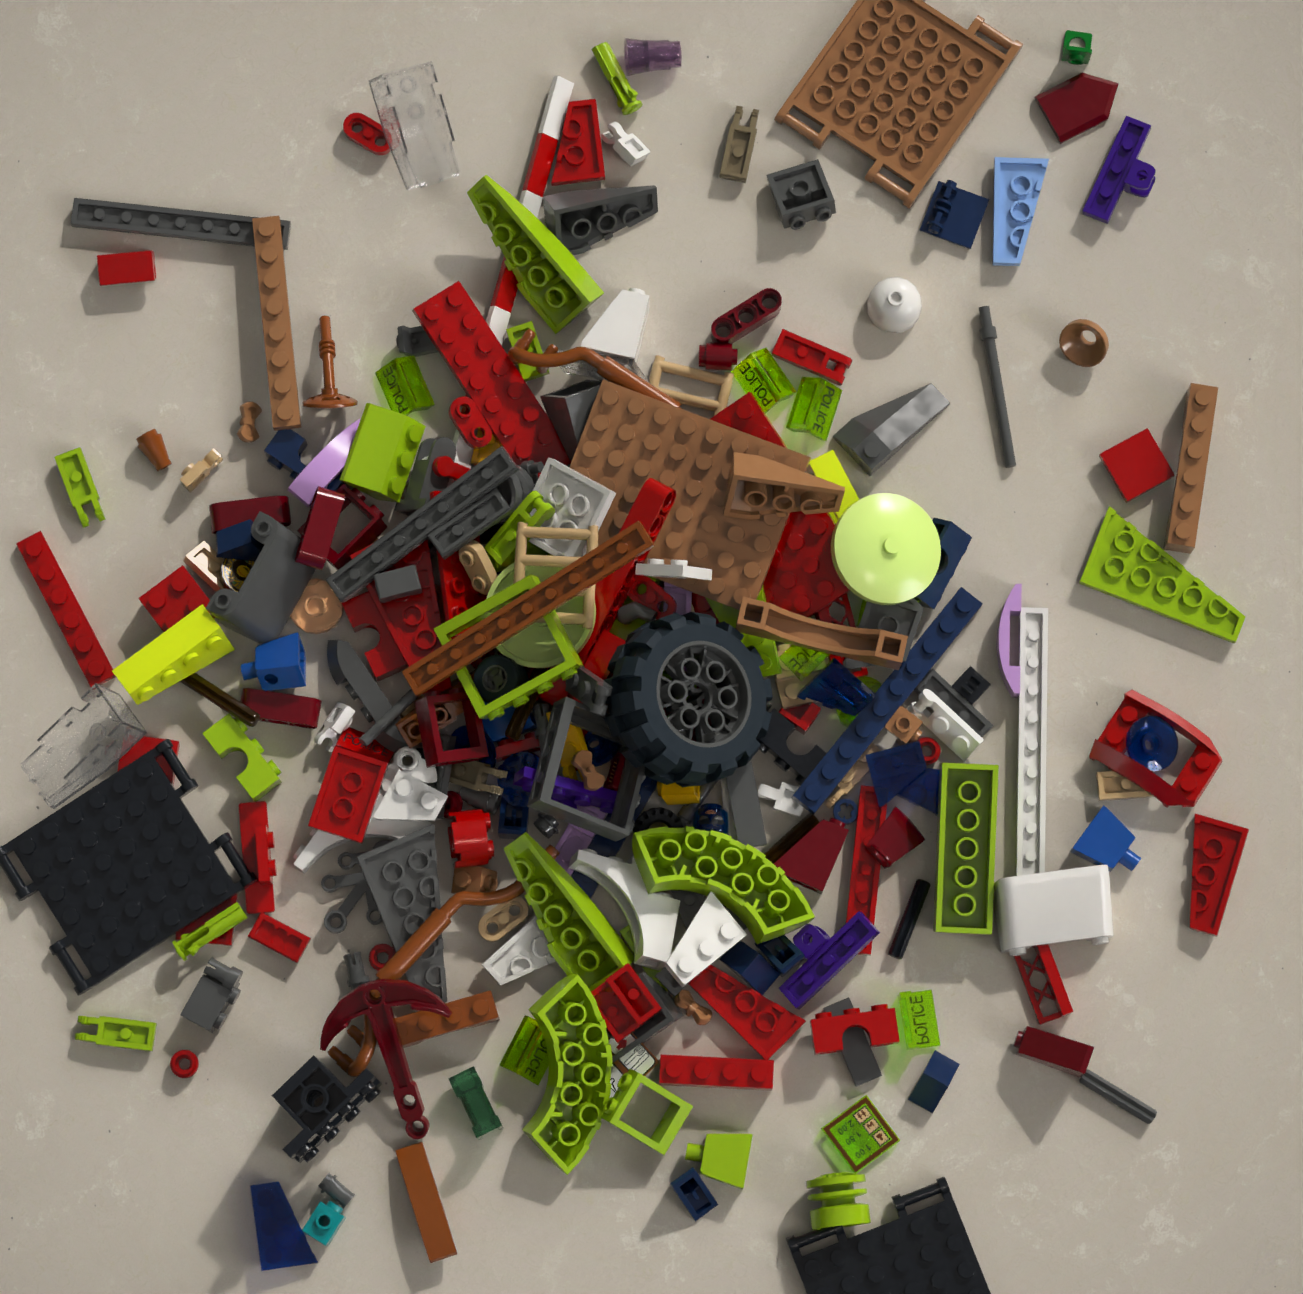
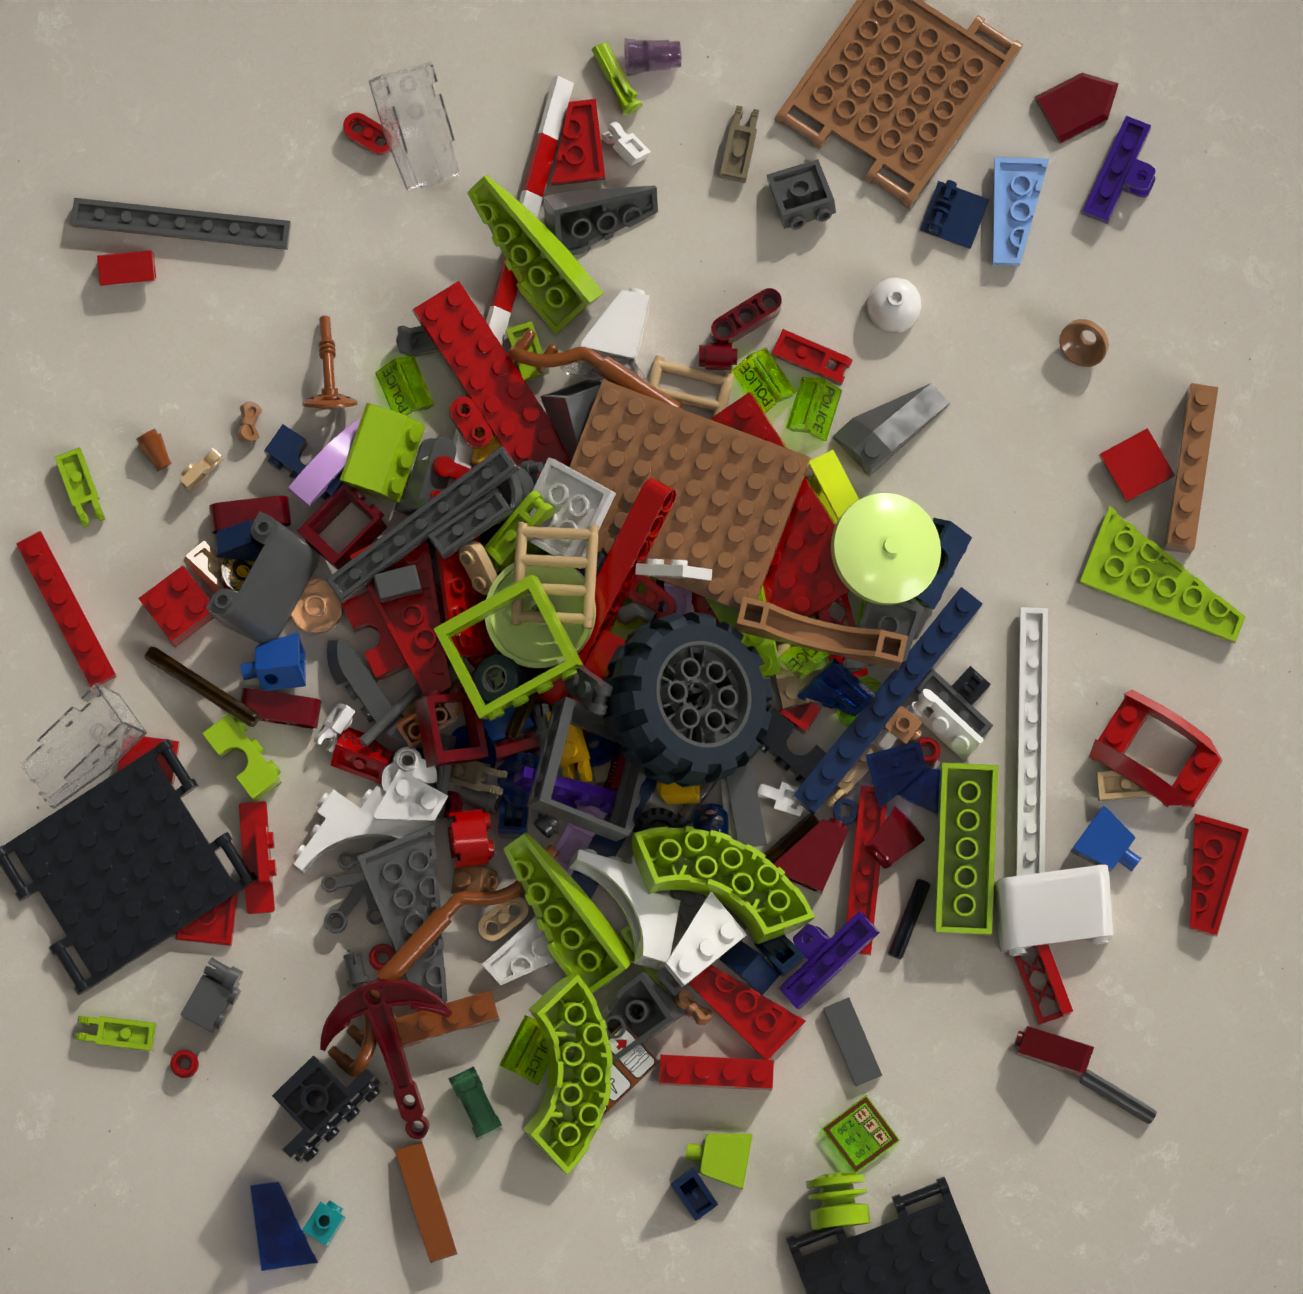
(173, 655): neon yellow wedge -> none
(212, 929): lime piece -> none
(276, 323): medium nougat plate -> none
(279, 937): red plate -> none
(319, 528): dark red beam -> none
(336, 1190): dark grey pin -> none
(348, 794): red plate -> none
(528, 608): dark orange plate -> none
(583, 762): medium nougat piece -> none
(625, 1002): red slope -> none
(670, 1122): lime window -> none
(768, 487): medium nougat wedge -> none
(878, 1024): red arch -> none
(919, 1019): clear neon green panel -> none
(933, 1081): dark blue slope -> none
(988, 335): dark grey bar -> none
(1009, 674): lavender slope -> none
(1077, 55): green bracket -> none
(1162, 739): clear blue dish -> none

